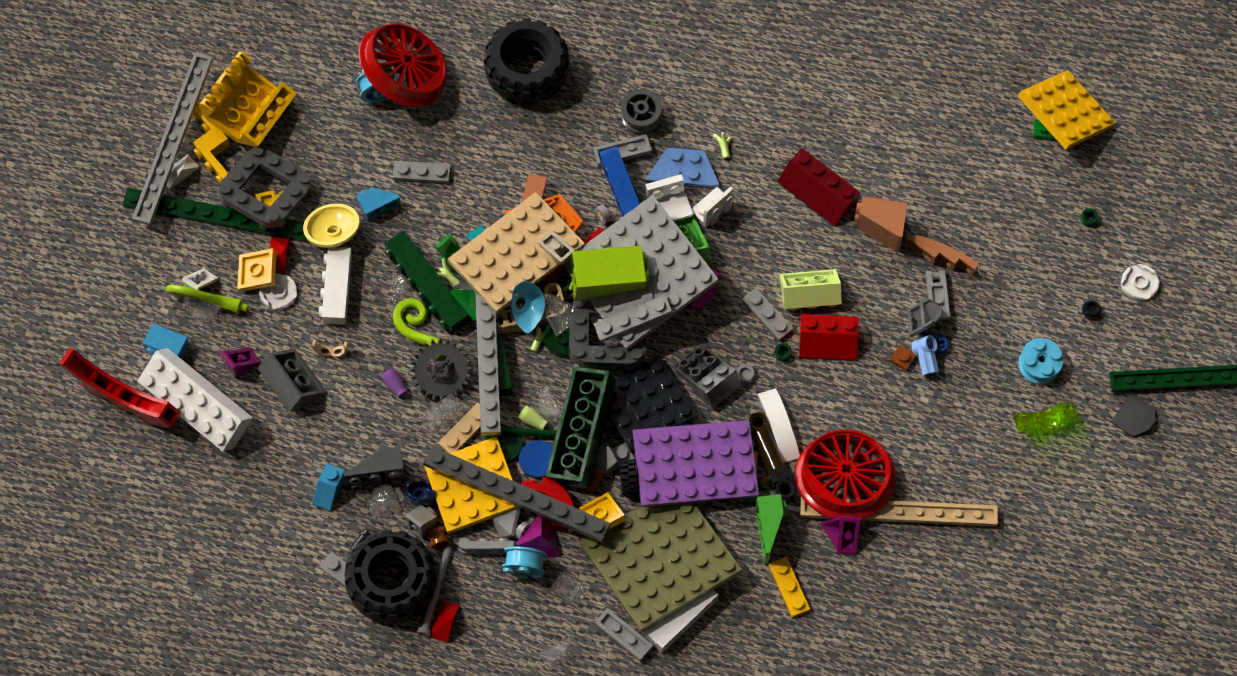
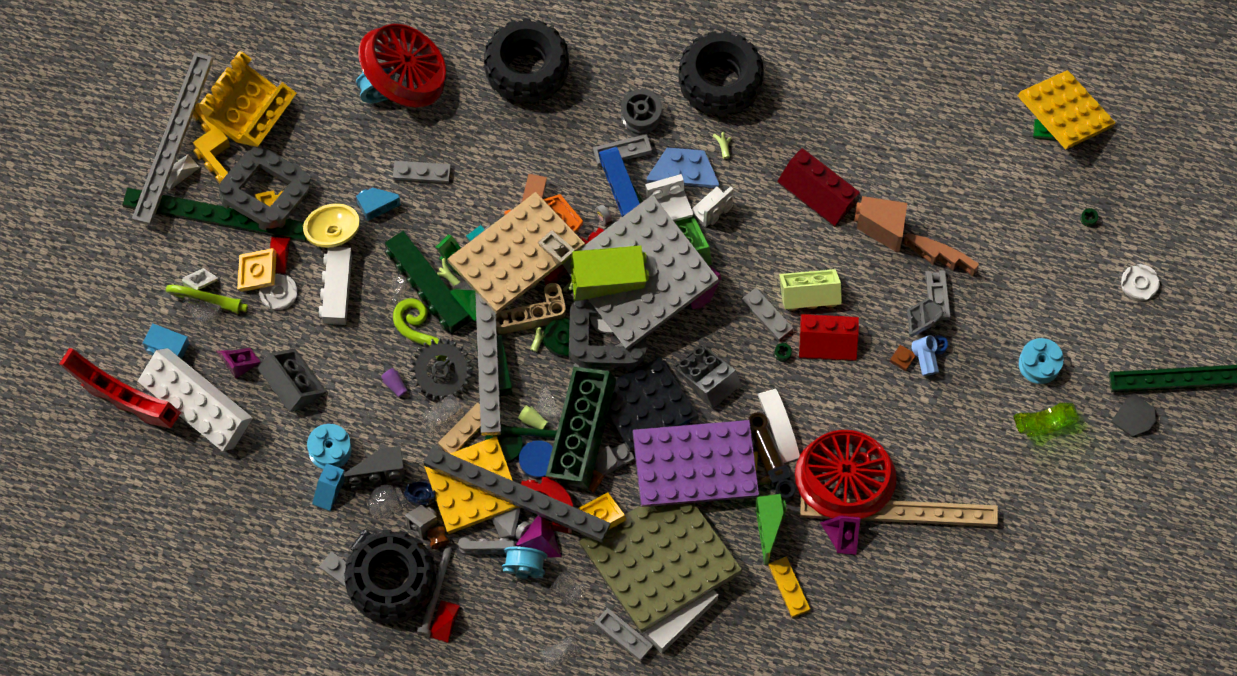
(318, 348): tan cap -> none
(329, 436): none -> medium azure wheel
(532, 312): medium azure piece -> none
(558, 313): clear slope -> none
(628, 477): black tyre -> none
(633, 318): light grey plate -> none
(726, 51): none -> black tyre
(745, 373): light grey tile -> none
(1091, 309): black plate -> none

